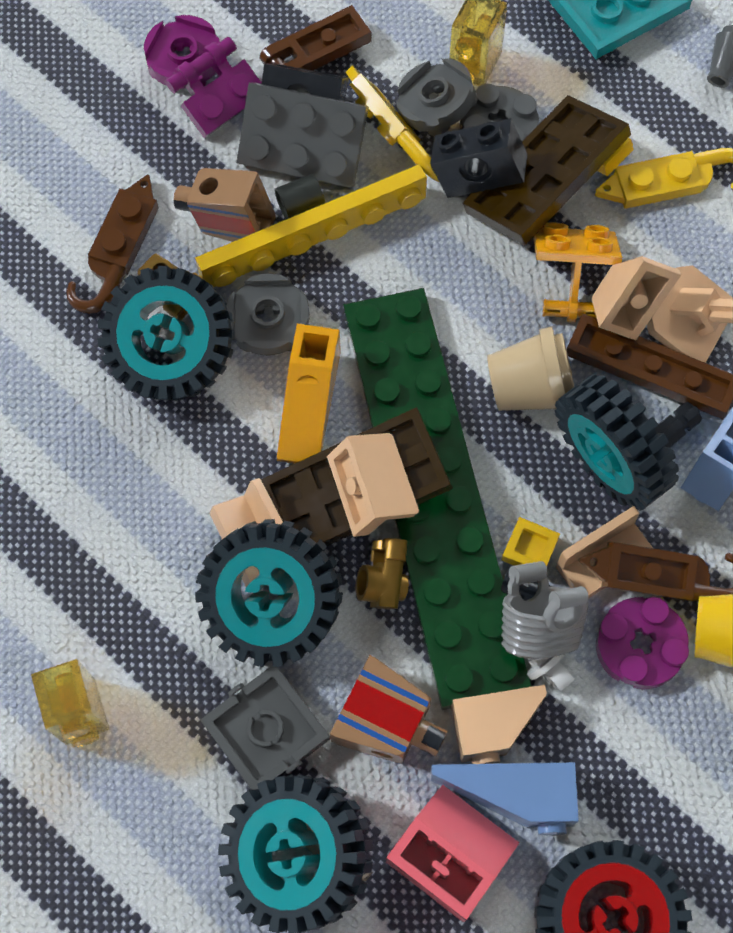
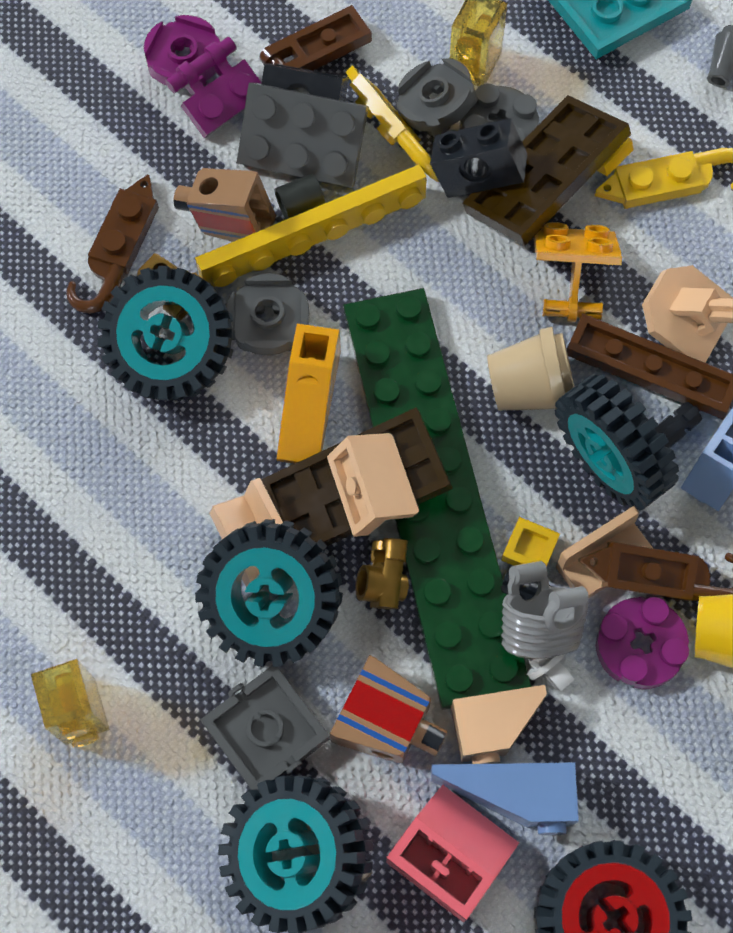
(632, 295): light nougat slope -> none

